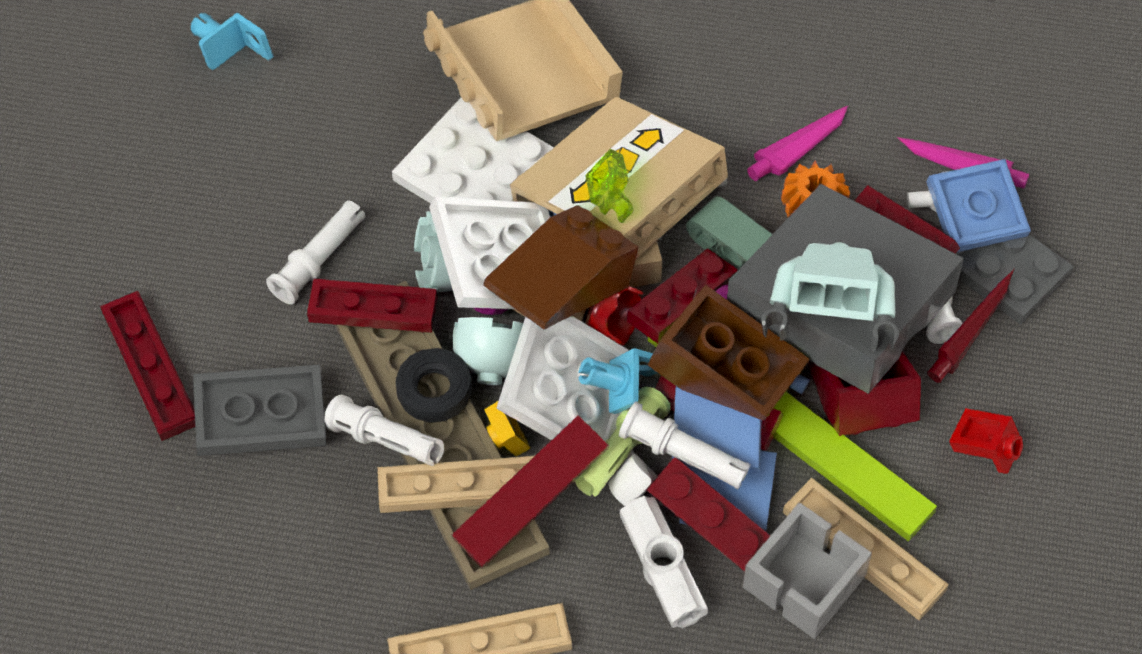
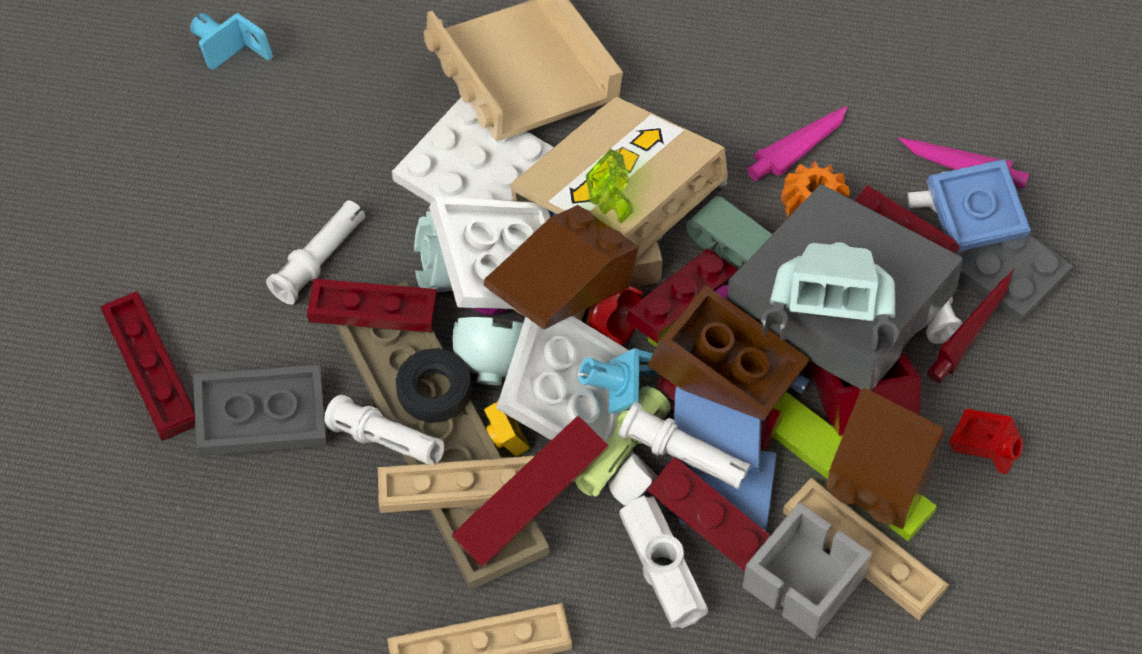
(884, 459): none -> reddish brown slope

